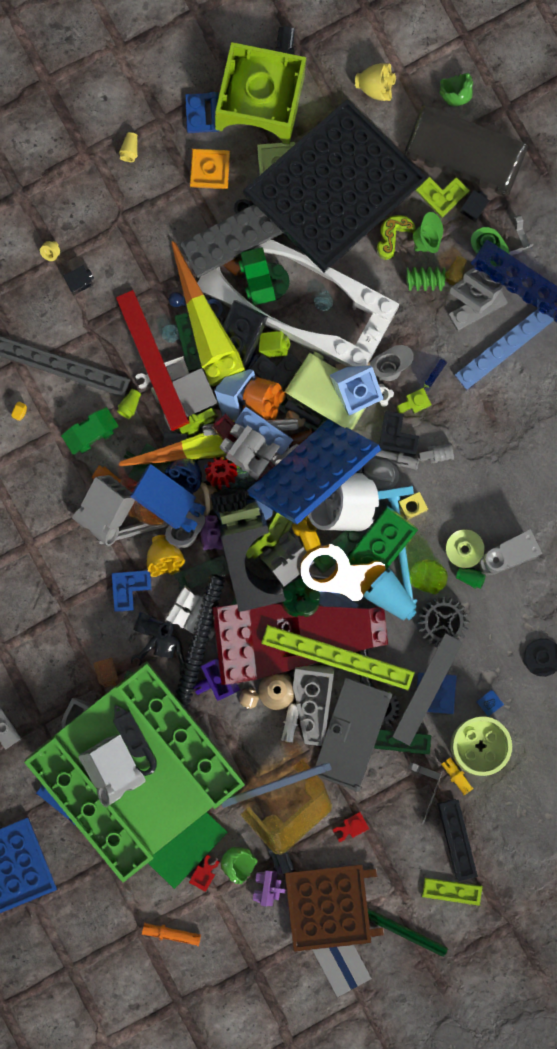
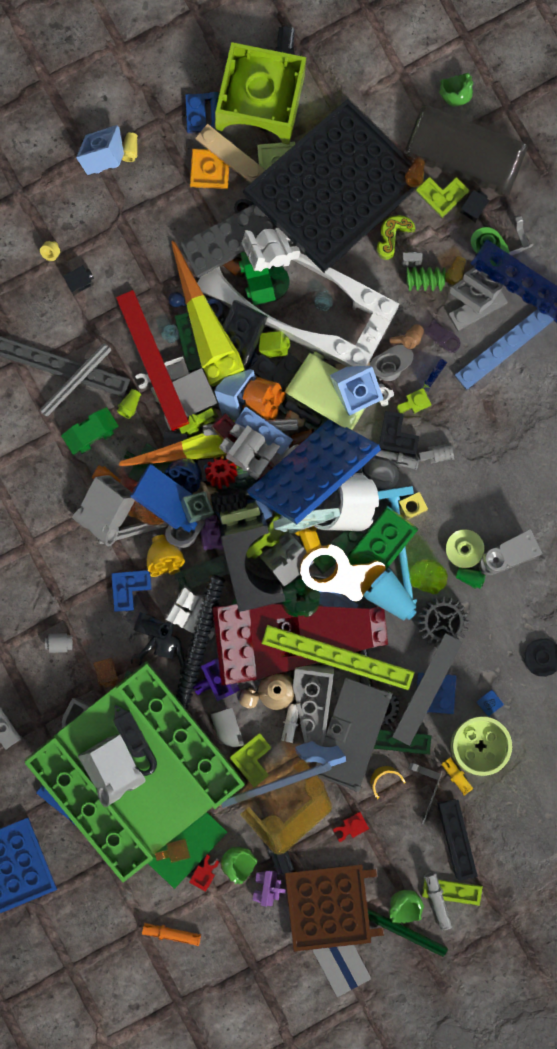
(19, 411): yellow tile -> none
(59, 643): none -> light grey brick
(75, 380): none -> light grey axle
(101, 150): none -> light blue slope
(176, 851): none -> clear orange plate
(197, 507): none -> sand green piece
(227, 728): none -> light grey brick
(229, 154): none -> tan plate
(247, 758): none -> lime plate
(269, 249): none -> white hips
(314, 518): none -> light aqua wing
(314, 753): none -> medium blue tile
(376, 81): light yellow piece -> none
(381, 771): none -> yellow helmet
(405, 907): none -> bright green hair
(411, 259): none -> light grey plate
(411, 338): none -> medium nougat piece
(415, 174): none -> clear orange cone
(429, 234): bright green piece -> none
(435, 893): none -> light grey pin
(441, 335): none -> clear purple piece

